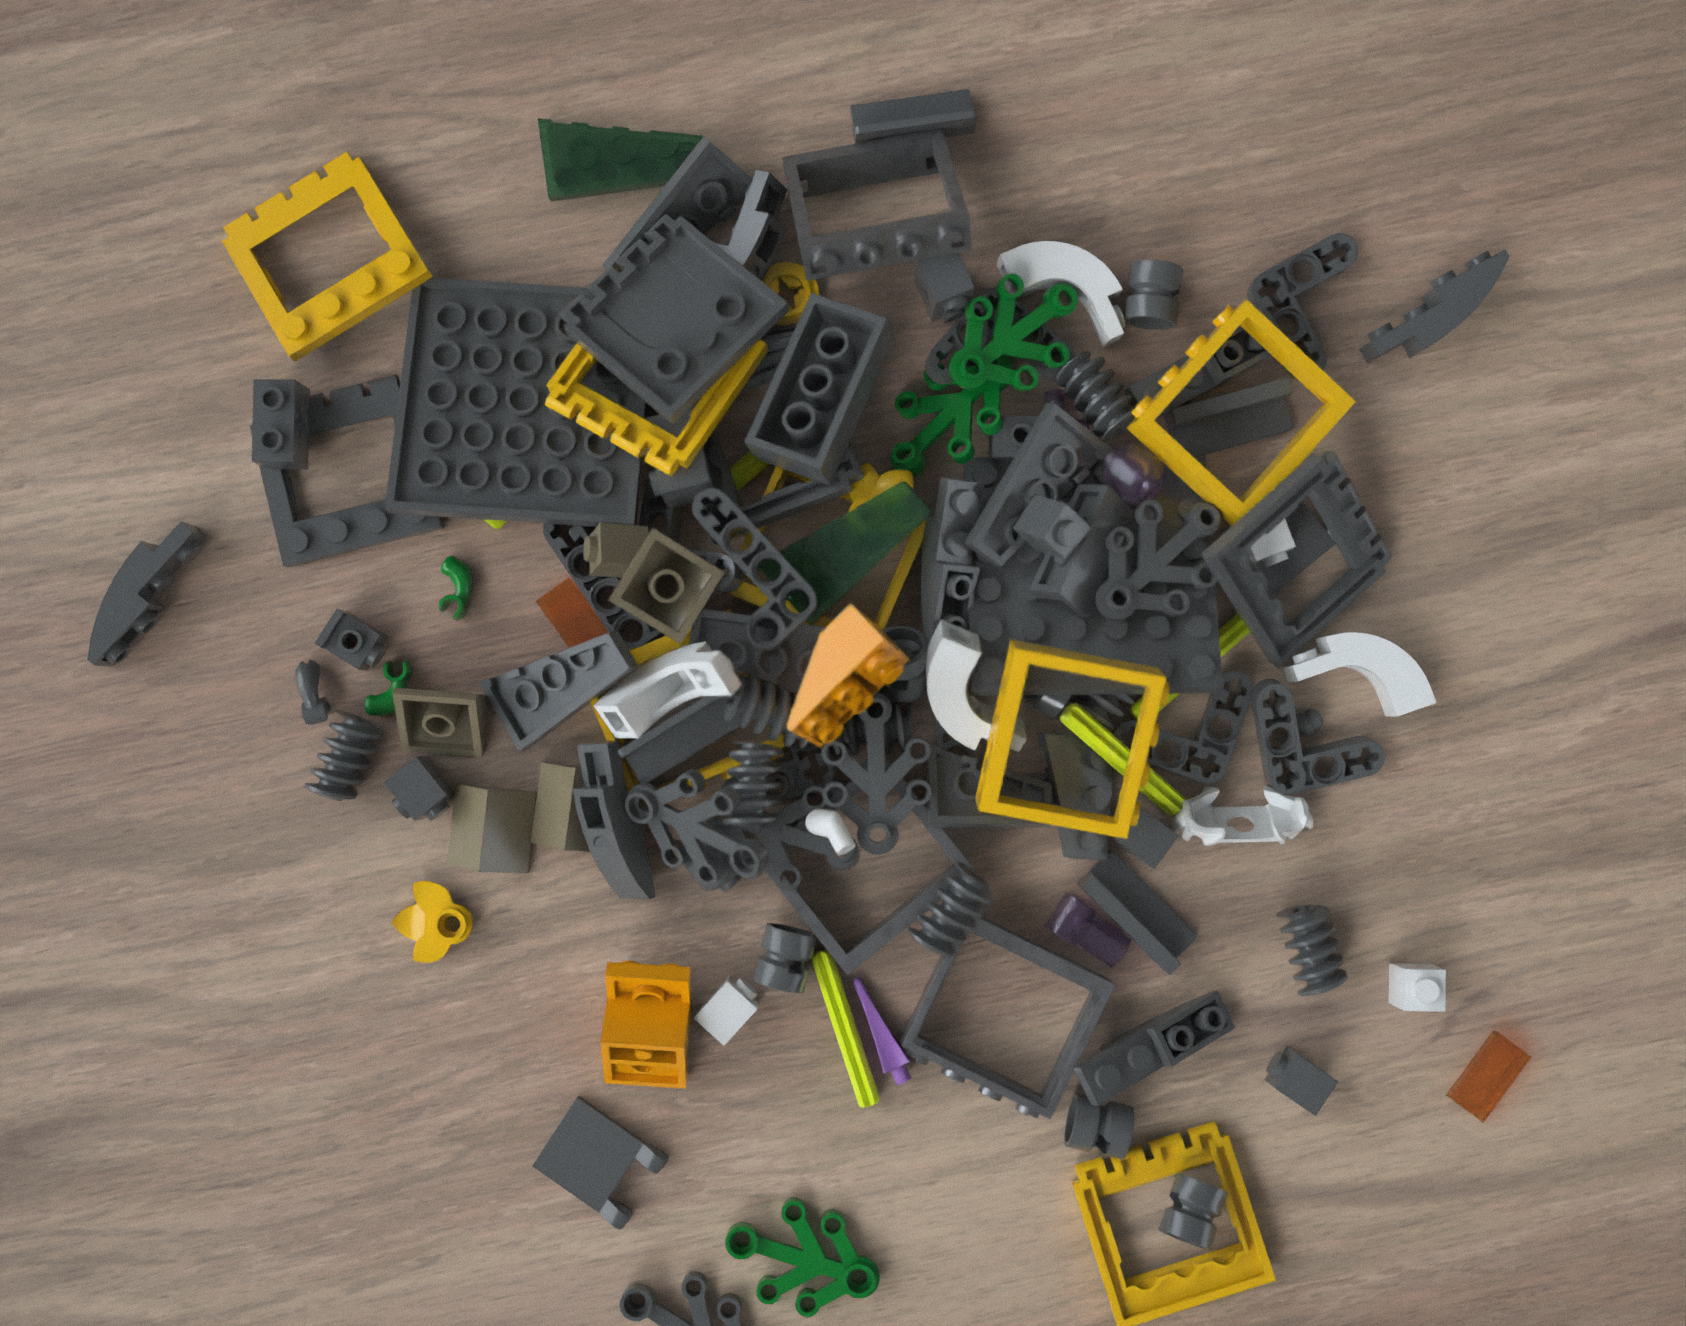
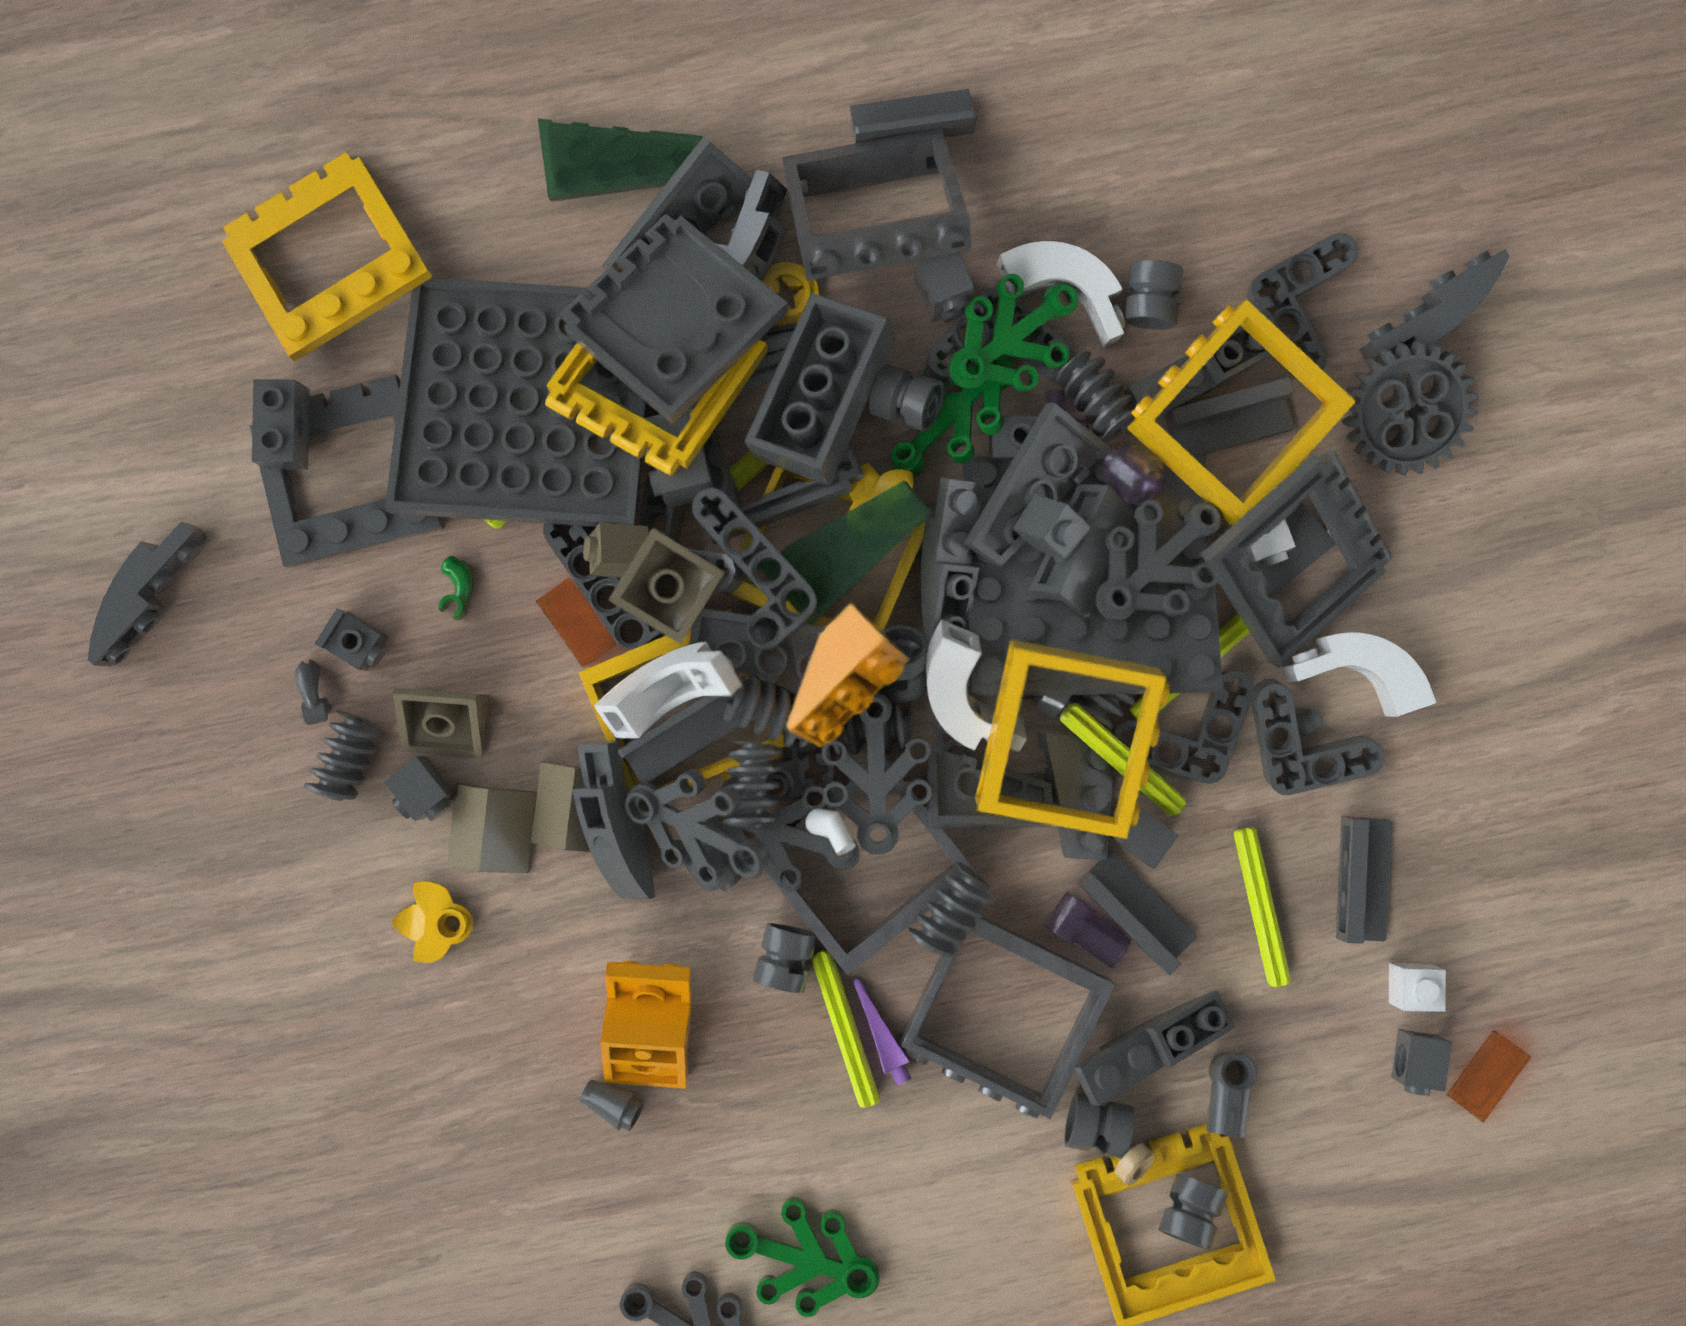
(384, 703): green arm -> none
(555, 688): dark grey wing -> none
(591, 1157): dark grey flag -> none
(613, 1104): none -> dark grey cone
(728, 1009): white brick -> none
(902, 396): none -> dark grey wheel
(1134, 1164): none -> tan tile
(1230, 1100): none -> dark grey piece
(1262, 906): none -> neon yellow axle
(1272, 823): white piece -> none
(1300, 1080): dark grey brick -> none
(1314, 948): dark grey piece -> none
(1363, 879): none -> dark grey panel
(1421, 1061): none -> dark grey brick
(1445, 399): none -> dark grey gear

